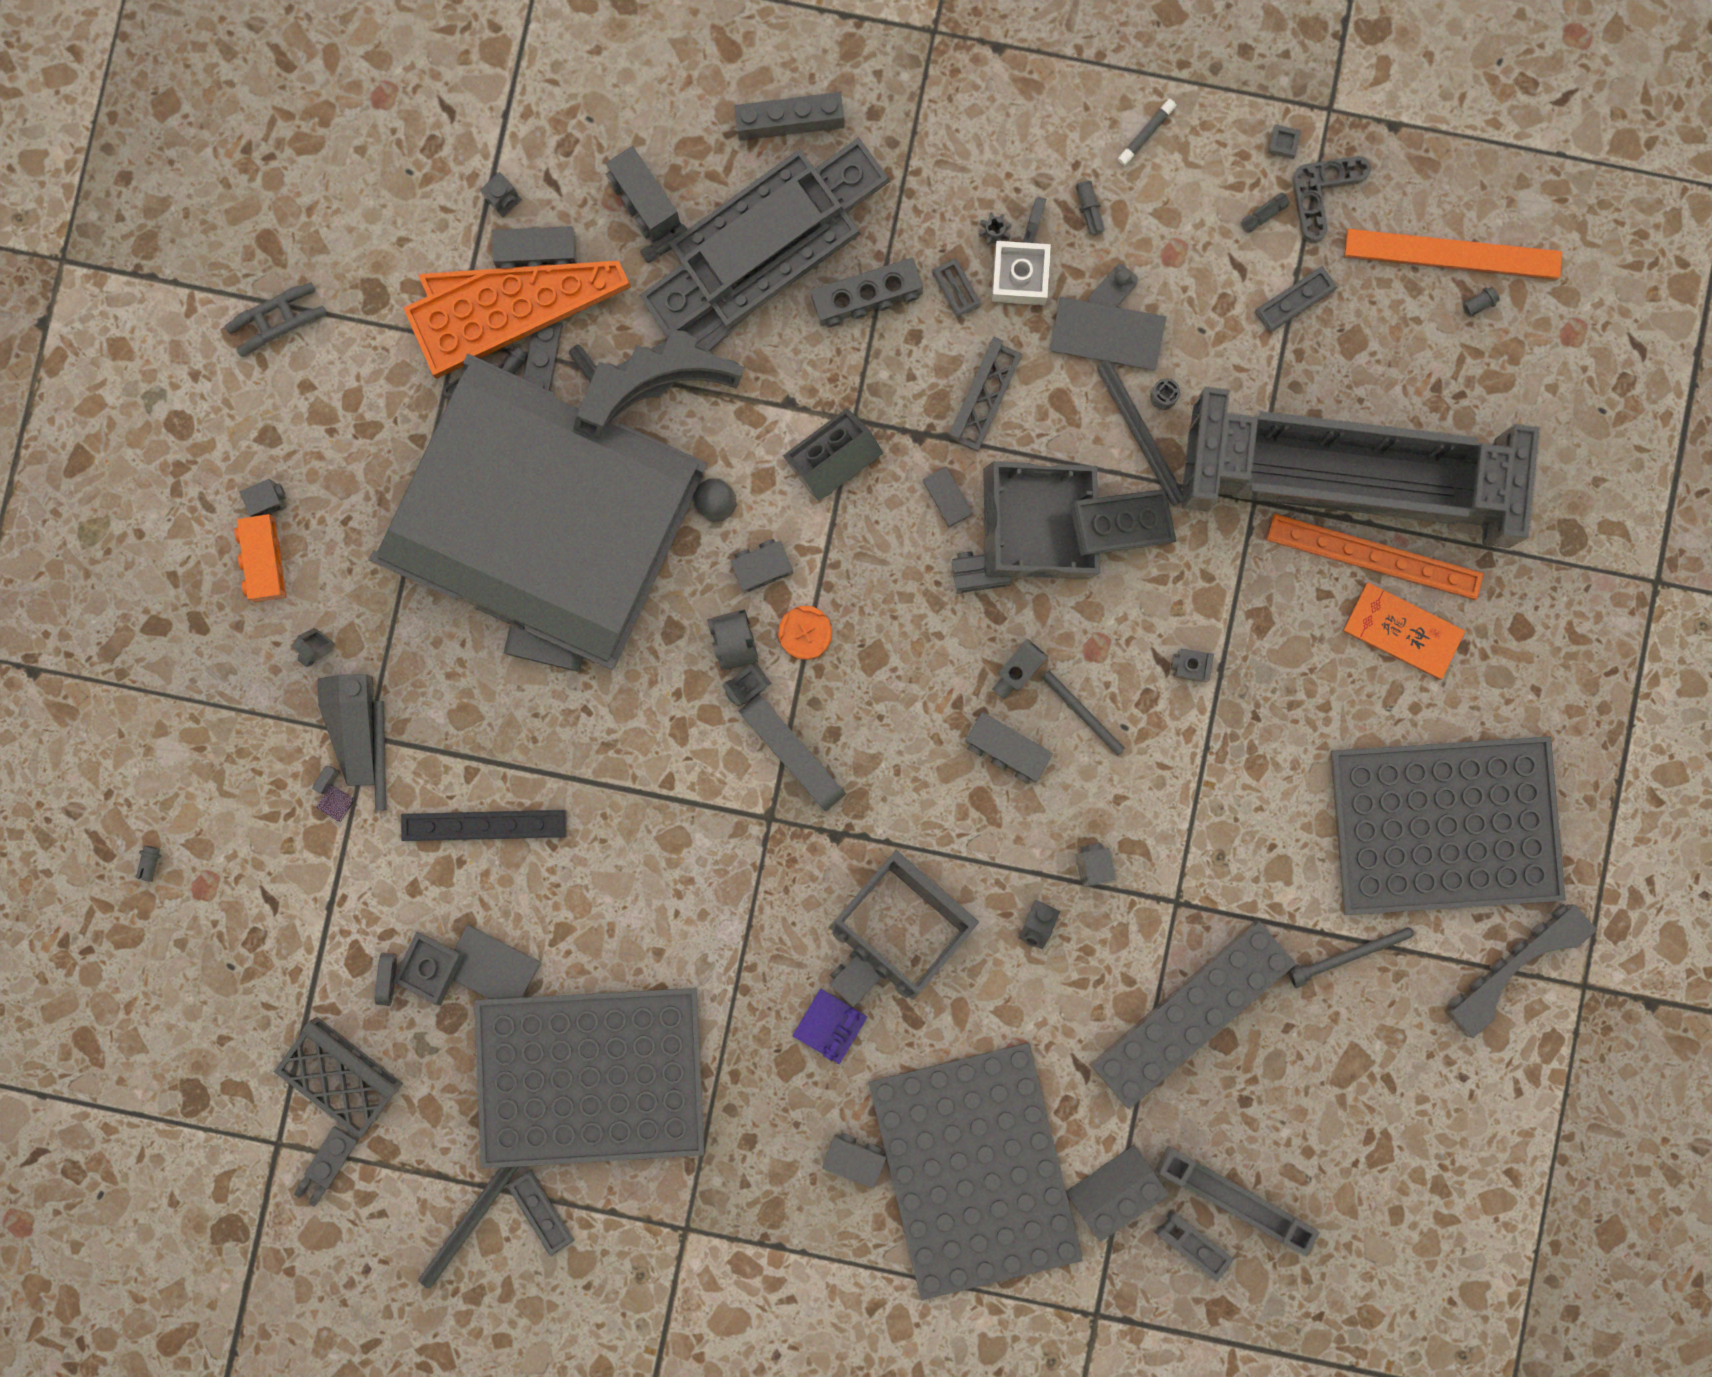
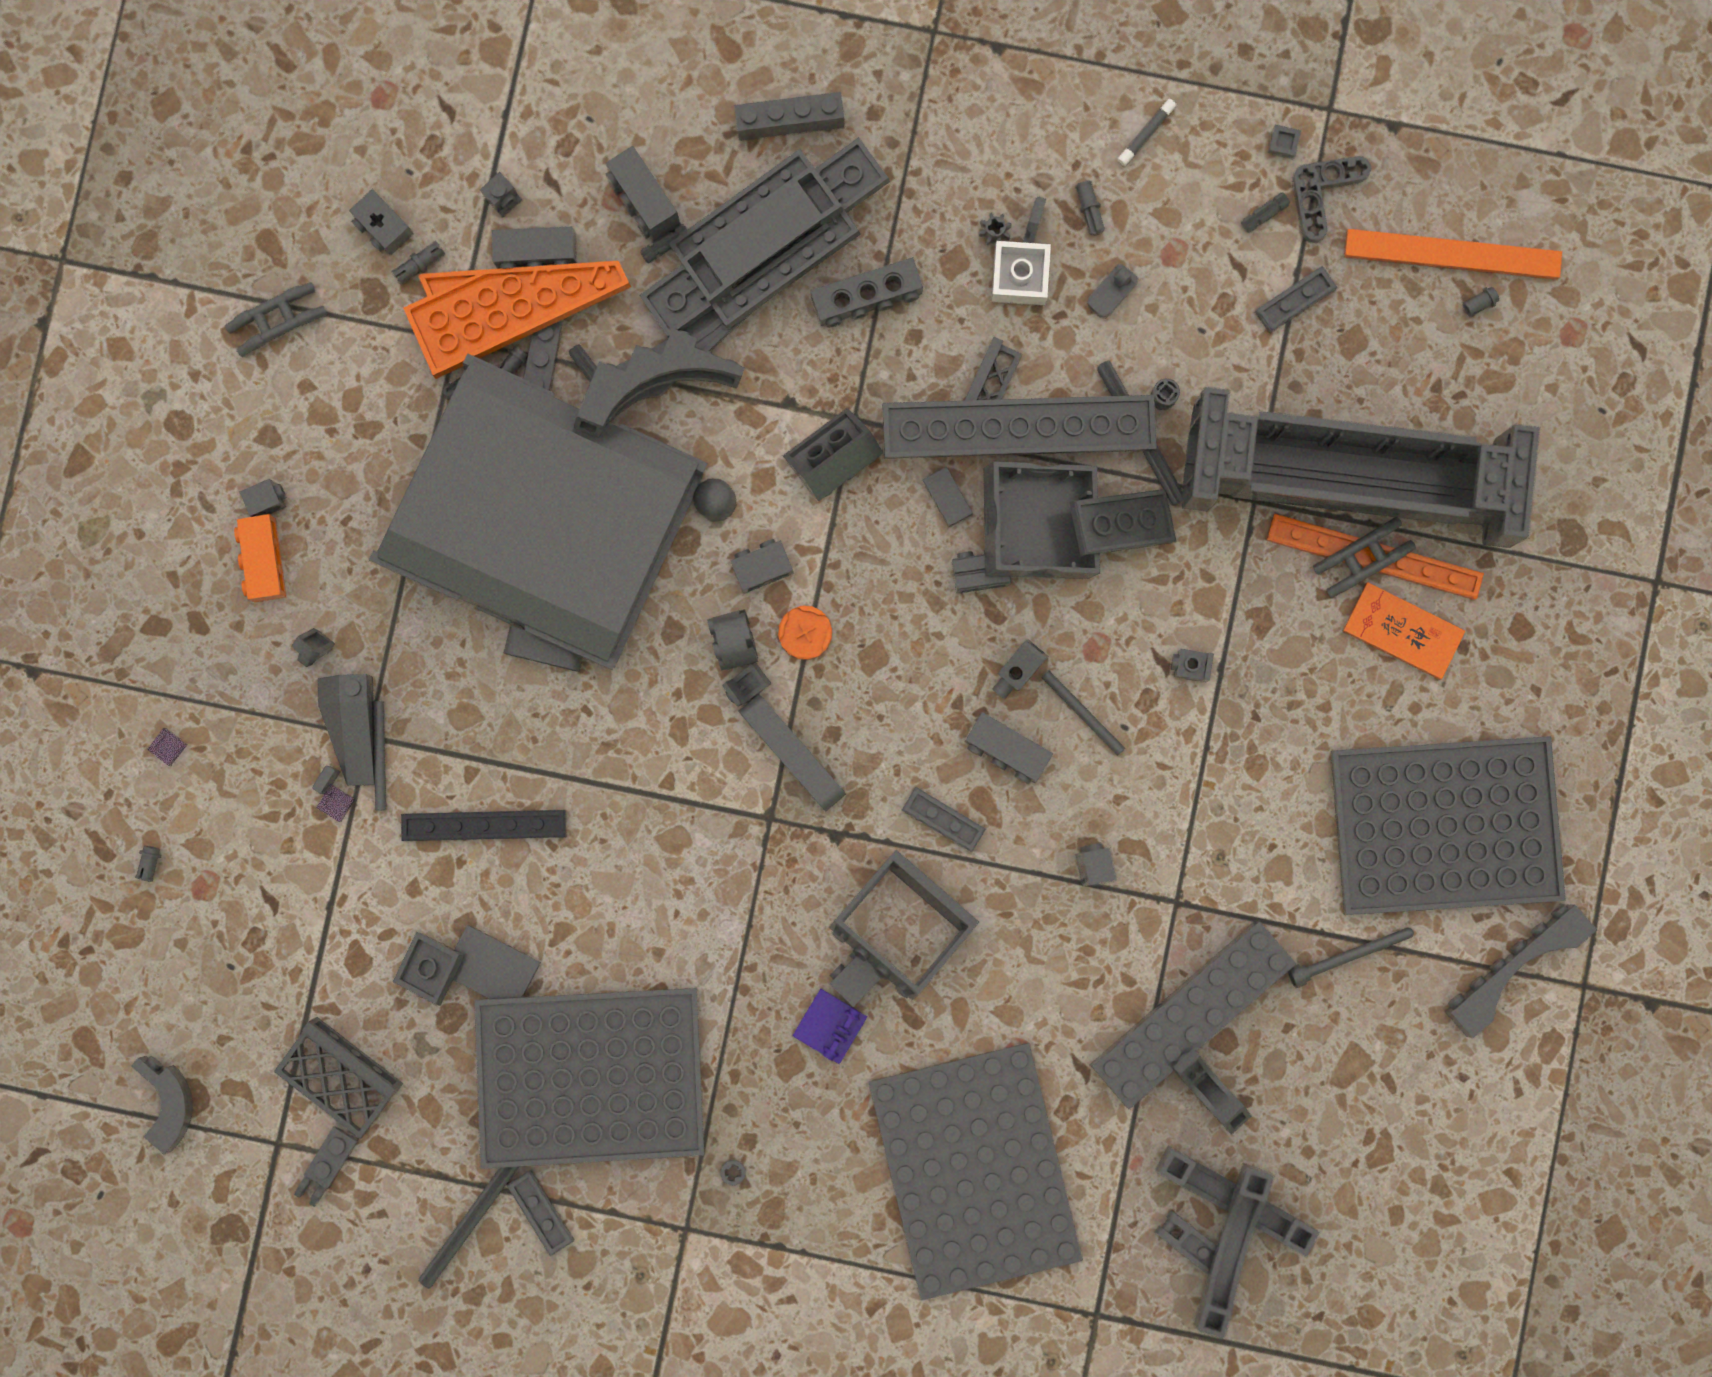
(167, 746): none -> clear purple tile
(175, 1103): none -> dark grey arch
(374, 208): none -> dark grey brick
(385, 976): dark grey beam -> none
(418, 263): none -> dark grey pin
(738, 1179): none -> dark grey bush
(854, 1160): dark grey brick -> none
(943, 819): none -> dark grey tile
(966, 307): dark grey tile -> none
(1019, 426): none -> dark grey plate
(1039, 925): dark grey bracket -> none
(1108, 333): dark grey tile -> none
(1117, 1193): dark grey slope -> none
(1211, 1091): none -> dark grey arch
(1225, 1271): none -> dark grey arch
(1358, 573): none -> dark grey piece

